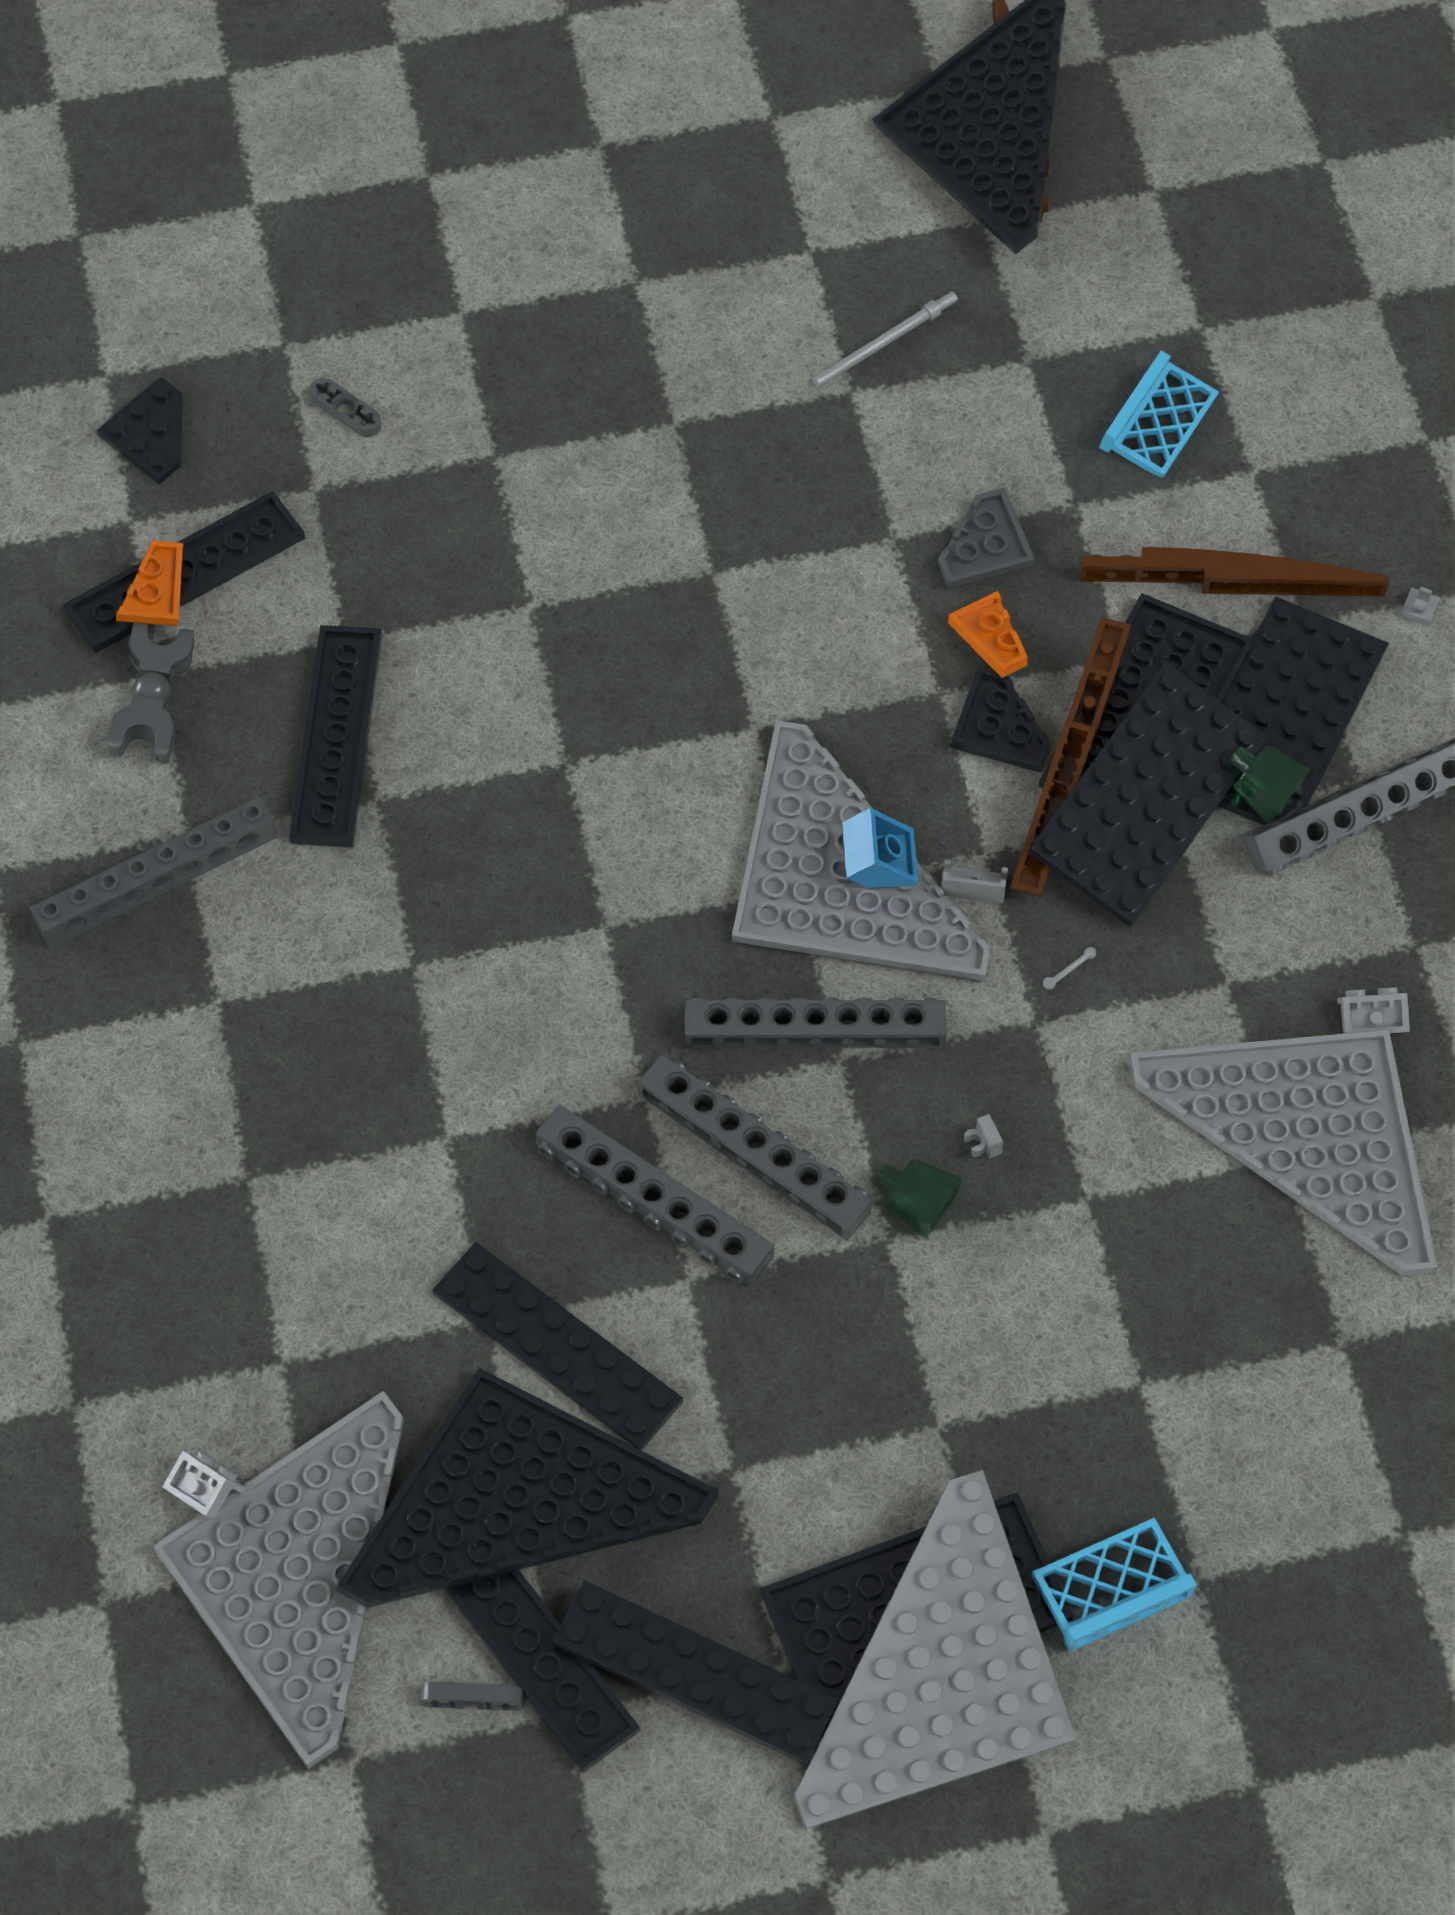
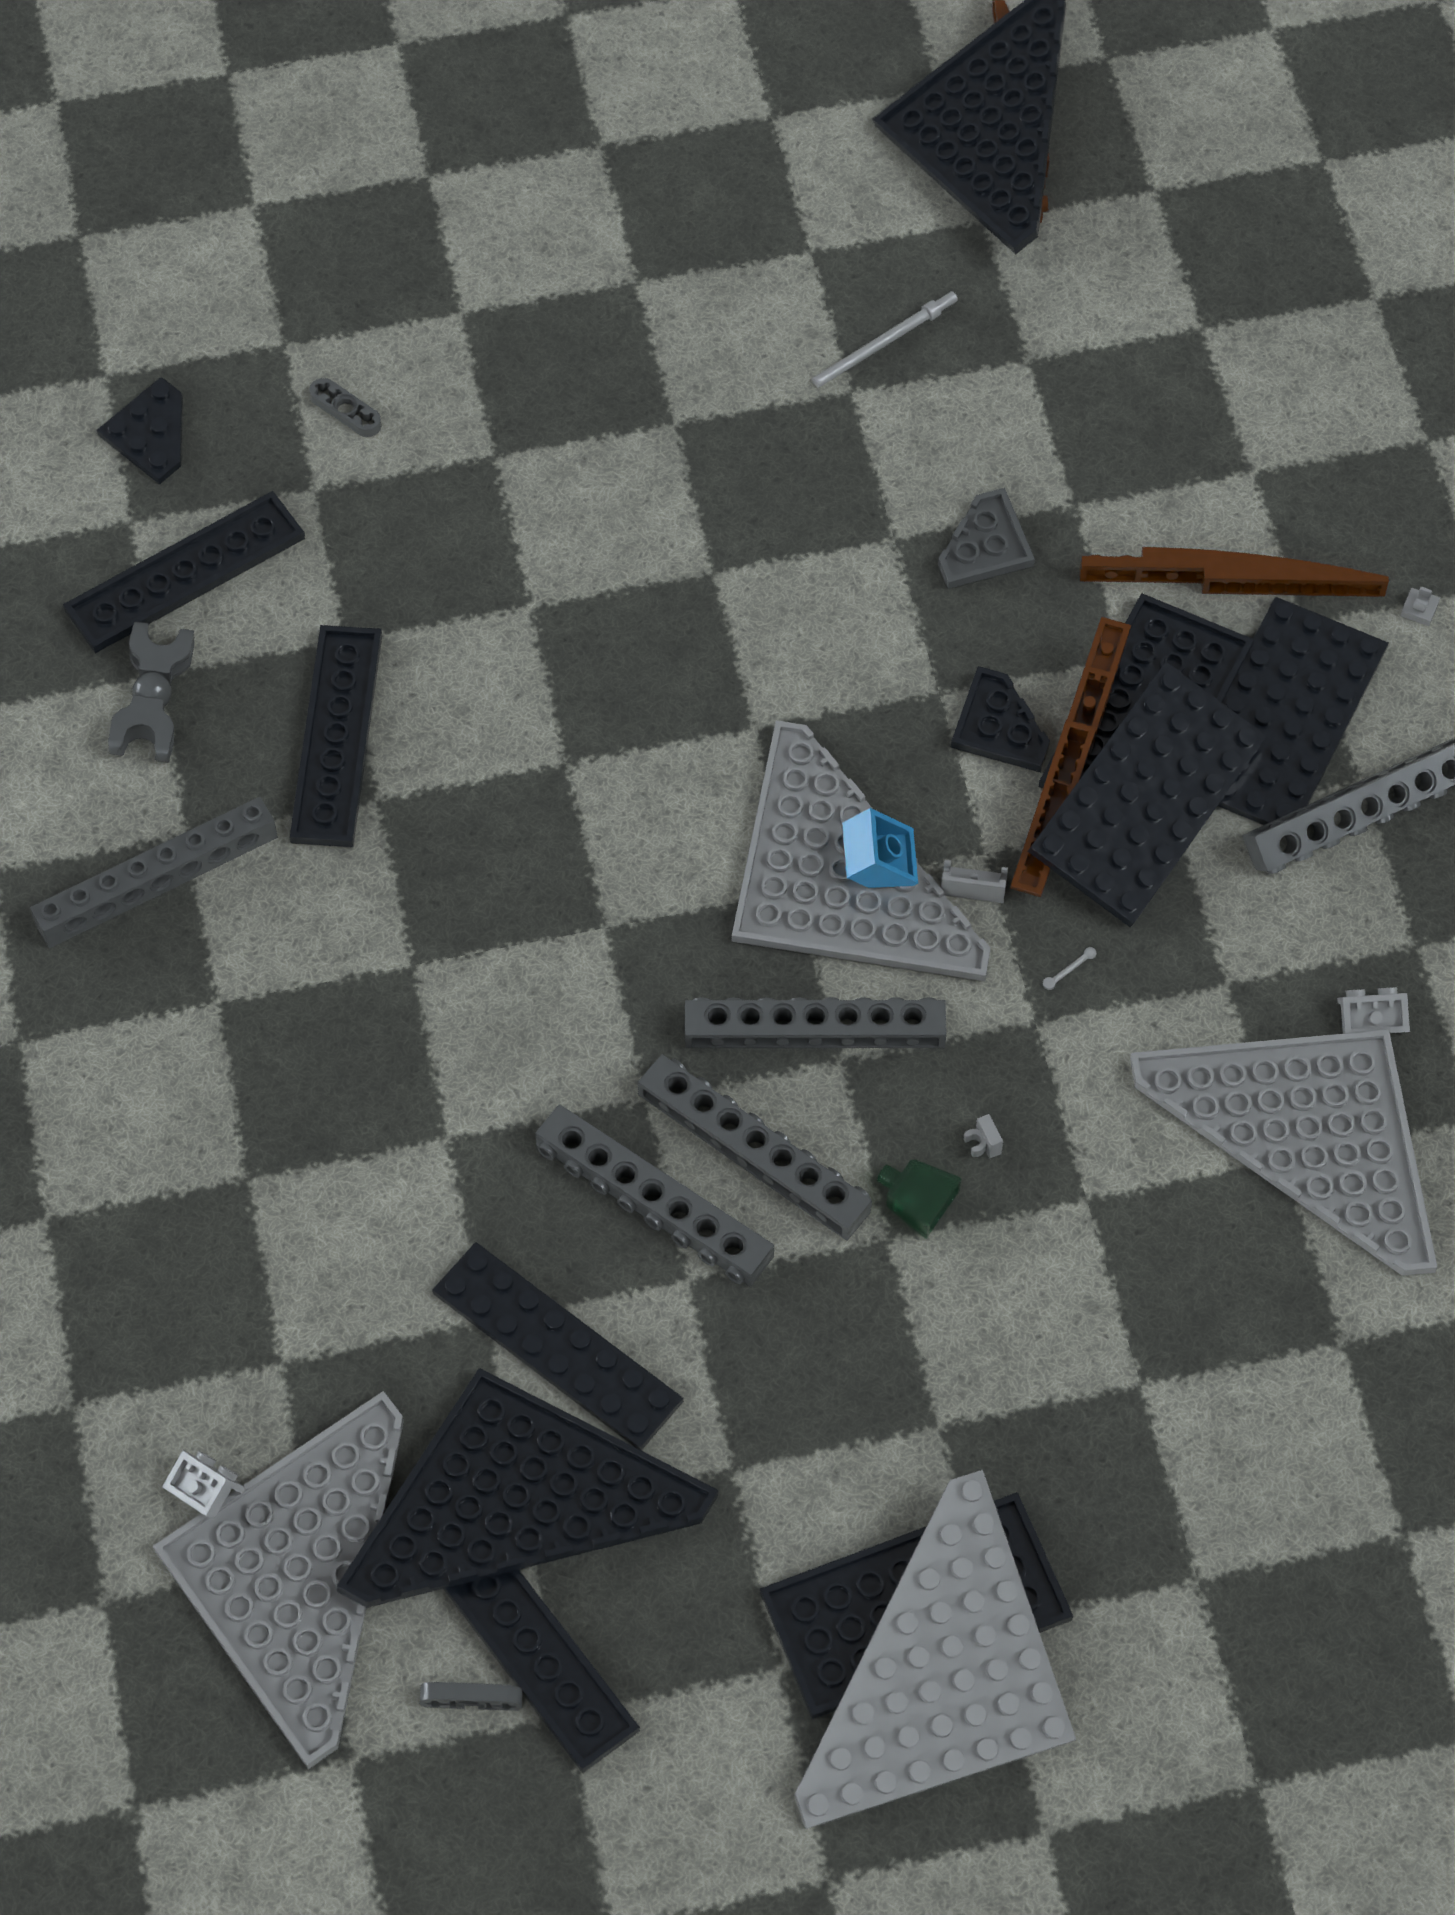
(156, 589): orange wing -> none
(695, 1672): black plate -> none
(990, 634): orange wing -> none
(1126, 1611): medium azure fence -> none
(1142, 398): medium azure fence -> none
(1267, 779): clear green torso -> none

